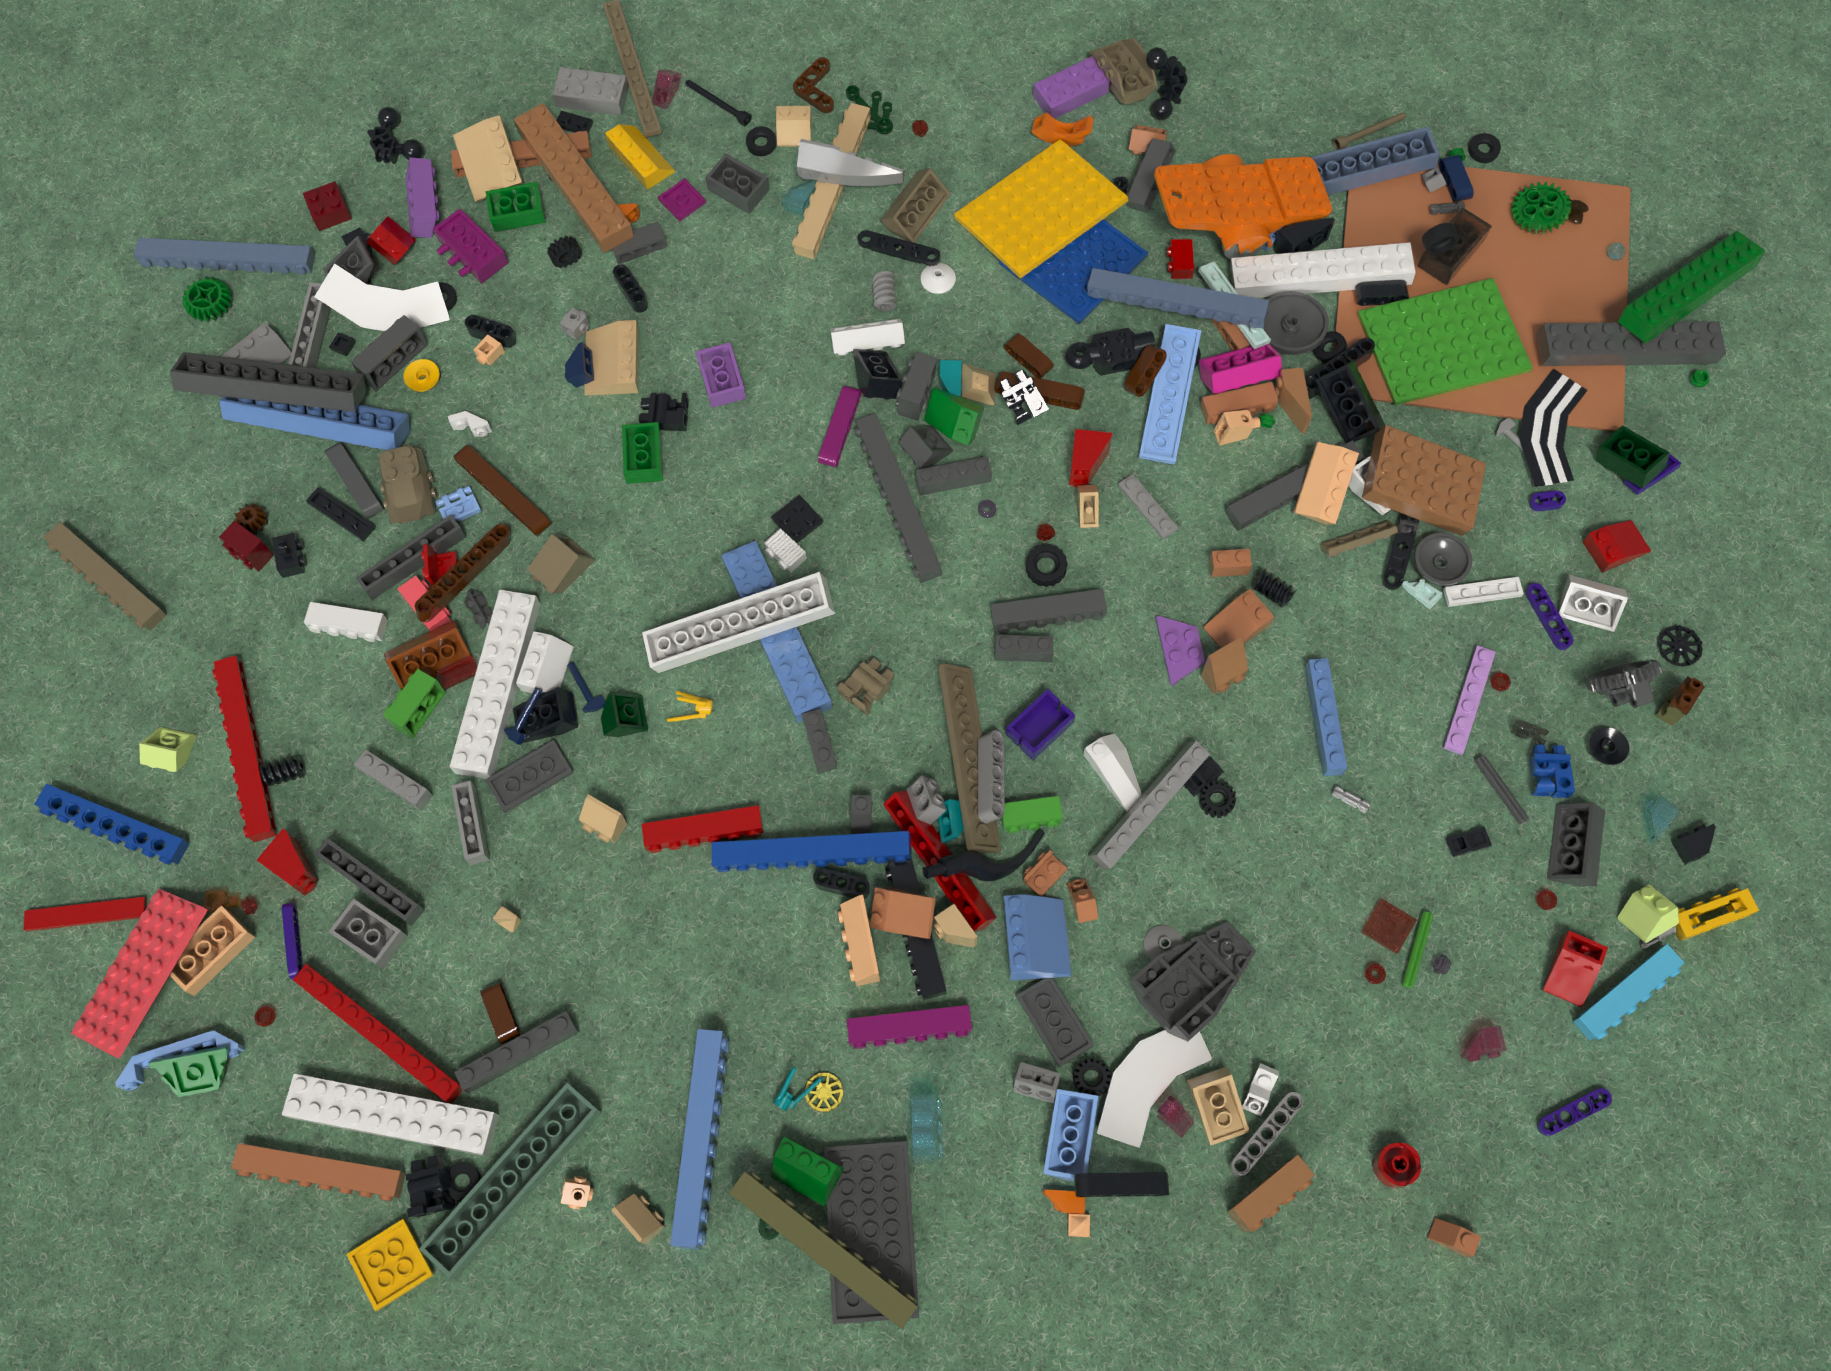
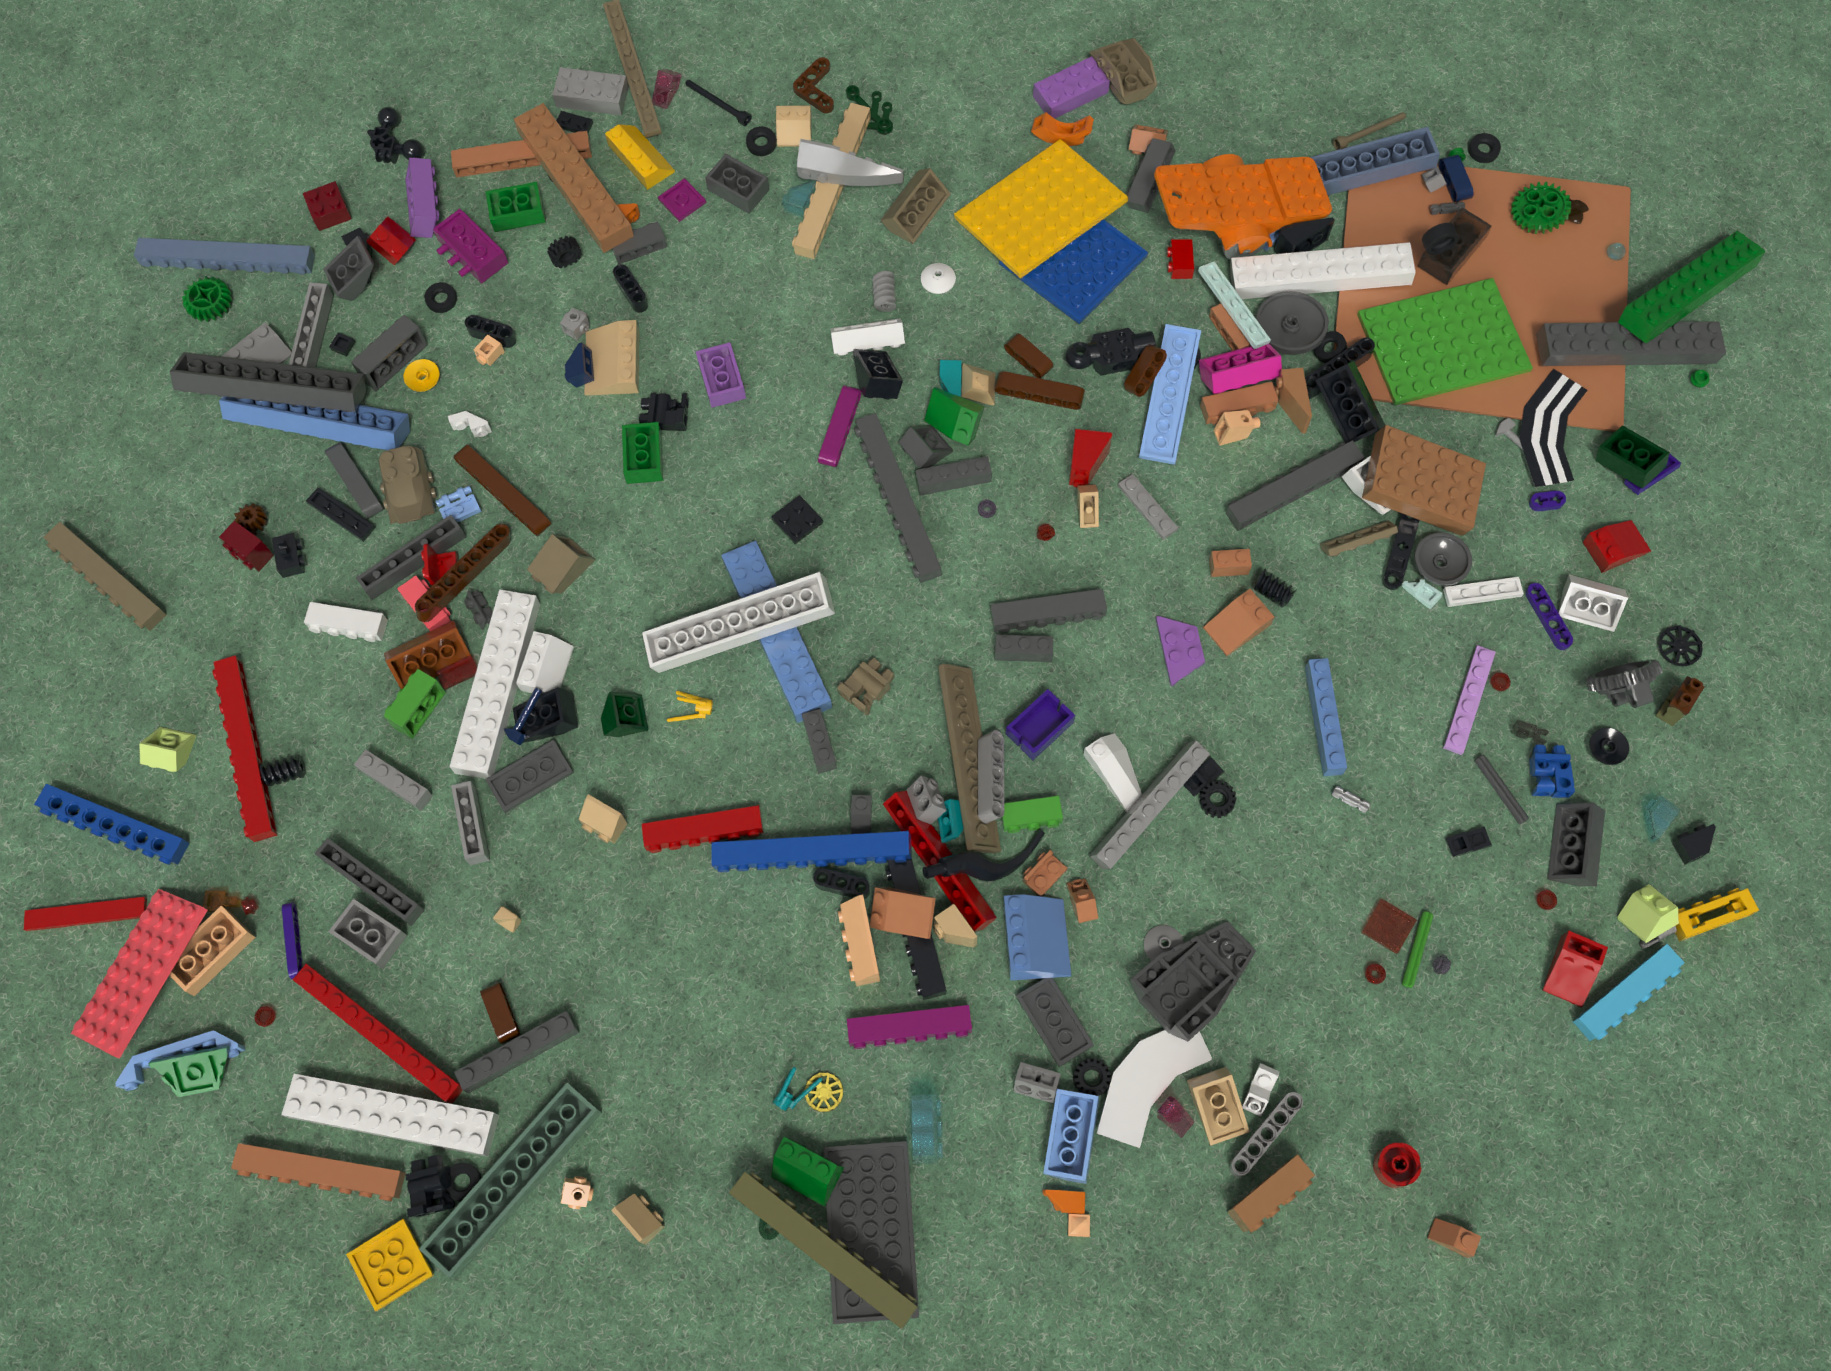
(289, 862): red slope -> none
(381, 306): white sticker -> none
(487, 157): tan slope -> none
(593, 704): dark blue piece -> none
(699, 1139): medium blue brick -> none
(785, 551): white brick -> none
(887, 245): black piece -> none
(916, 385): dark grey brick -> none
(920, 128): clear red plate -> none
(1022, 392): hips -> none
(1050, 552): black tyre -> none
(1121, 1184): black beam -> none
(1123, 185): black bush -> none
(1175, 81): black piece -> none
(1178, 298): sand blue brick -> none
(1226, 667): medium nougat slope -> none
(1266, 420): green plate -> none
(1326, 483): light nougat slope -> none
(1381, 292): black beam -> none
(1485, 1043): clear pink slope -> none
(1572, 1109): dark purple beam -> none

